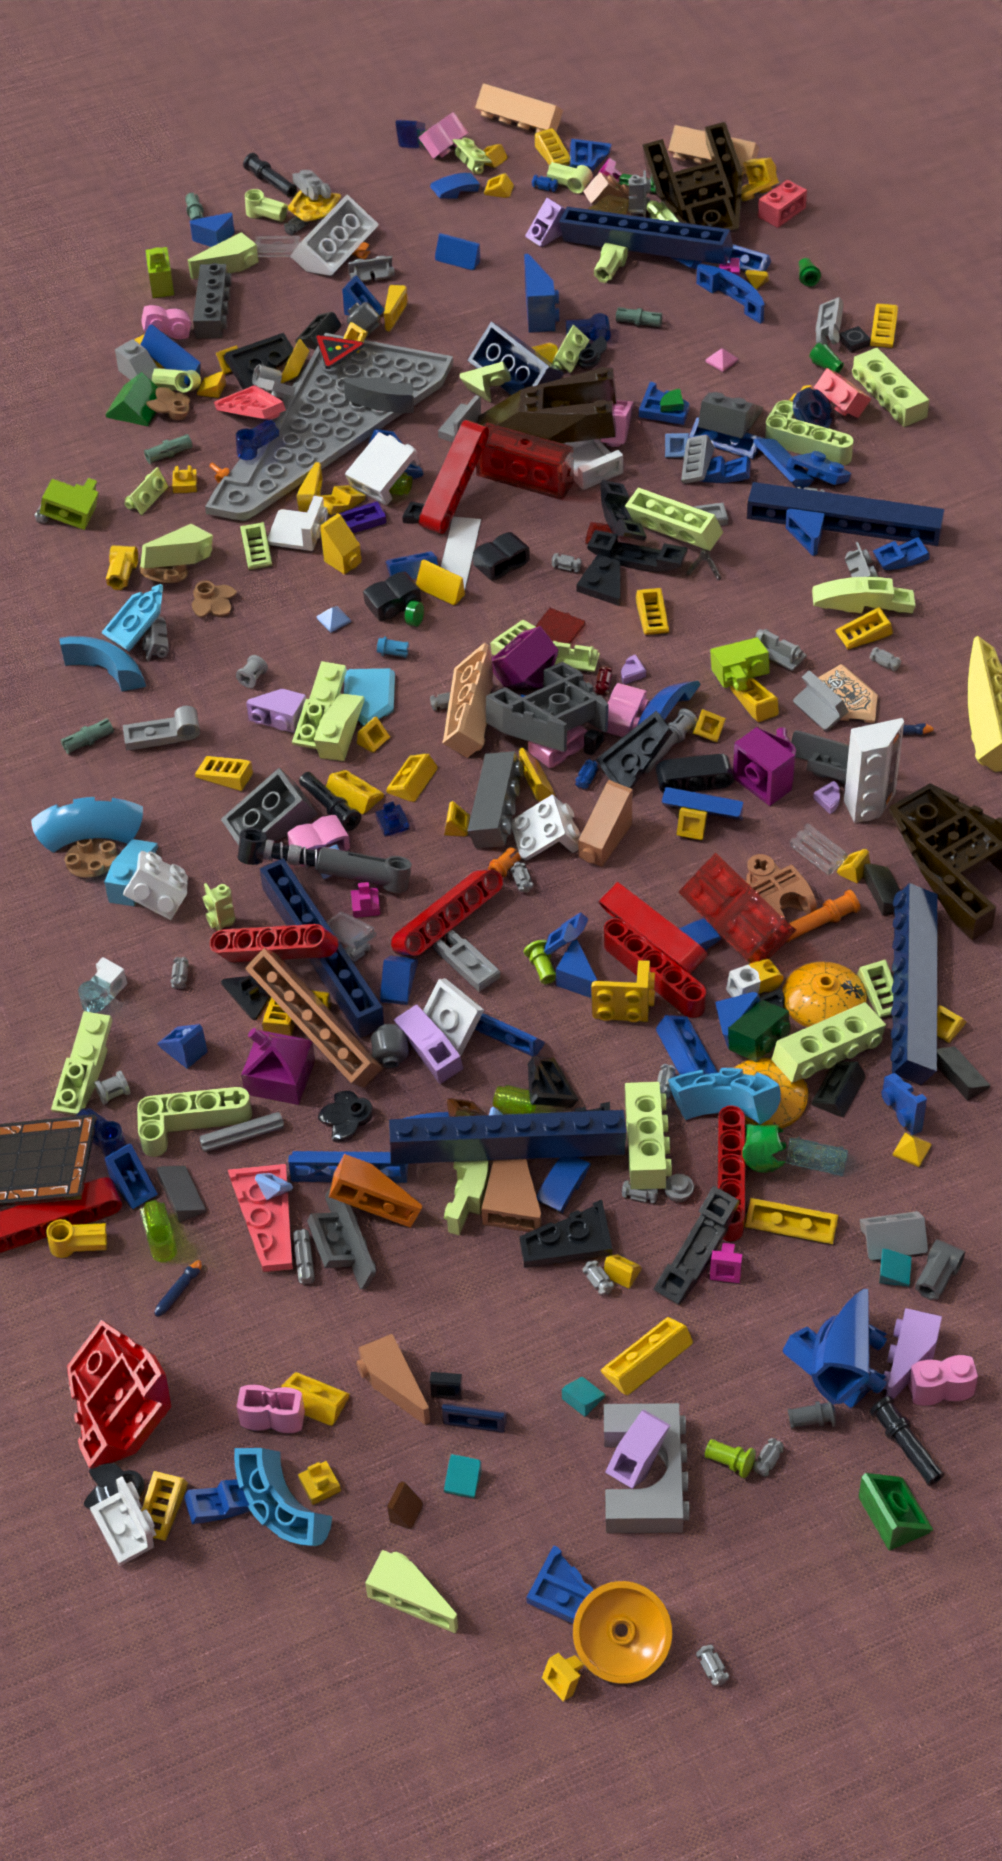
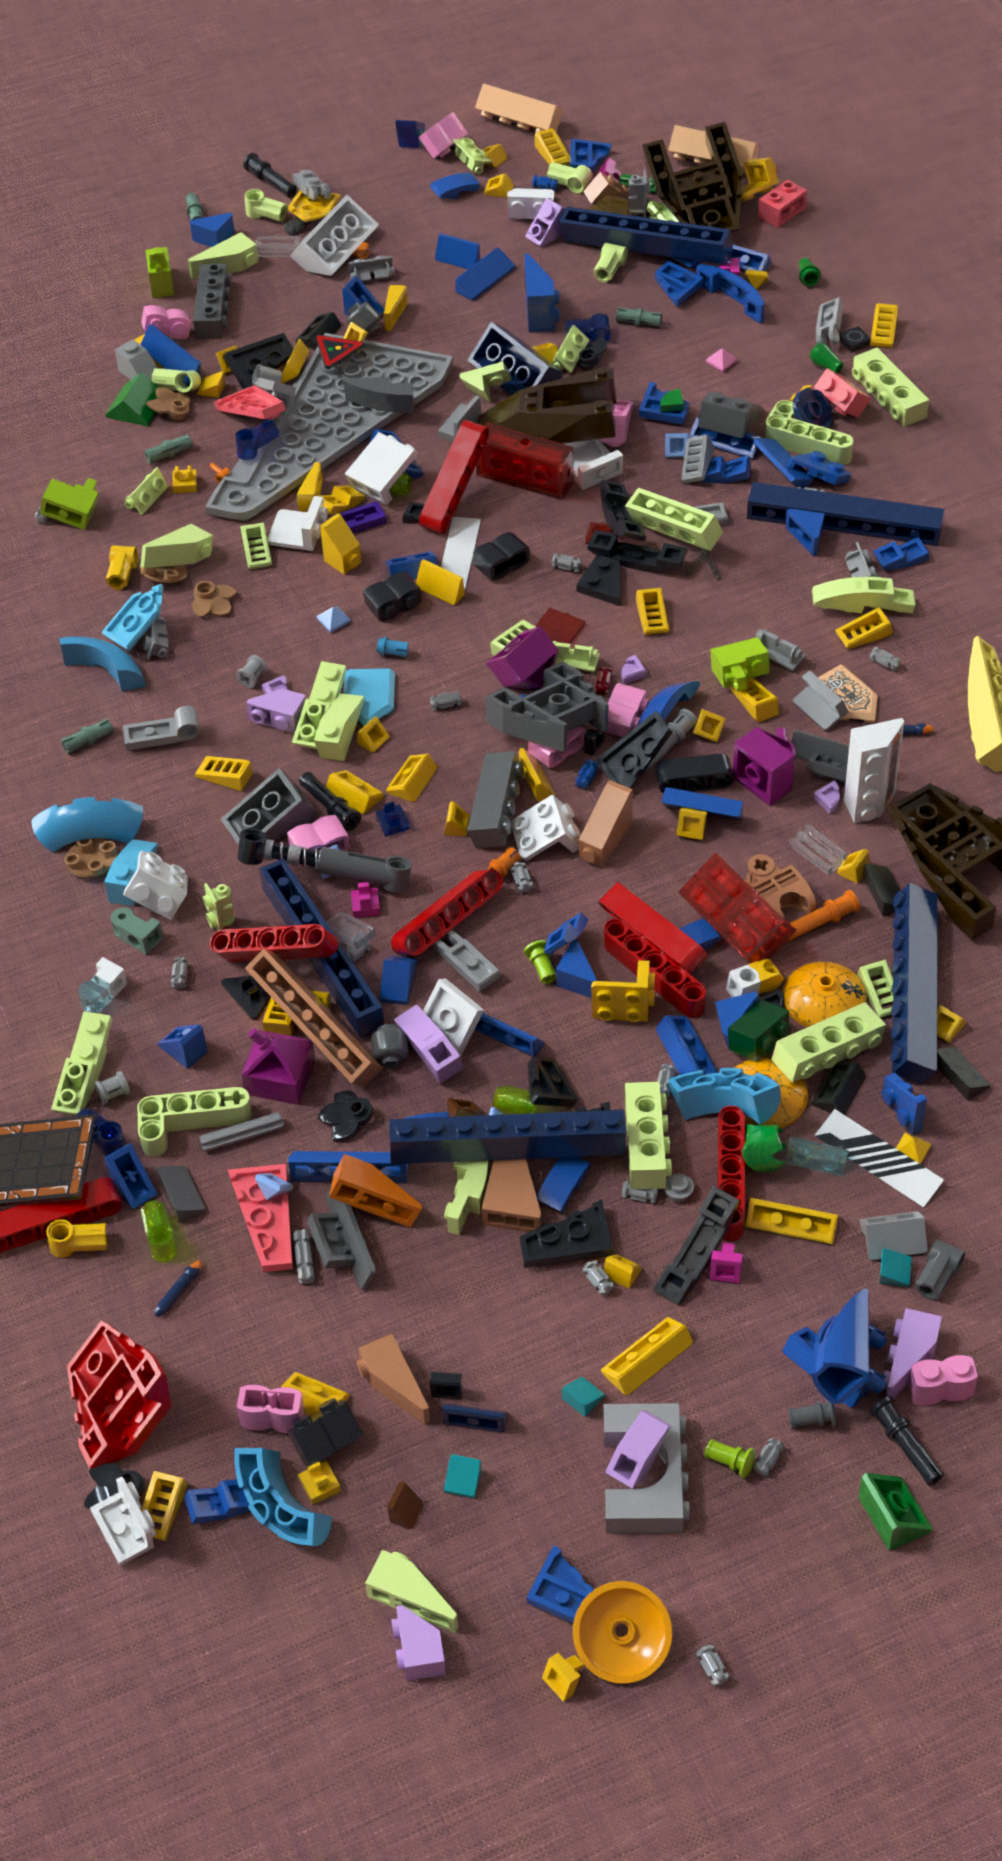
(135, 931): none -> sand green leg
(276, 684): none -> lavender tile
(324, 1432): none -> black brick
(414, 613): green tile -> none
(421, 1646): none -> lavender slope
(467, 702): light nougat wedge -> none
(483, 274): none -> blue slope
(527, 202): none -> white bracket
(678, 282): none -> blue wing
(880, 1158): none -> white sticker

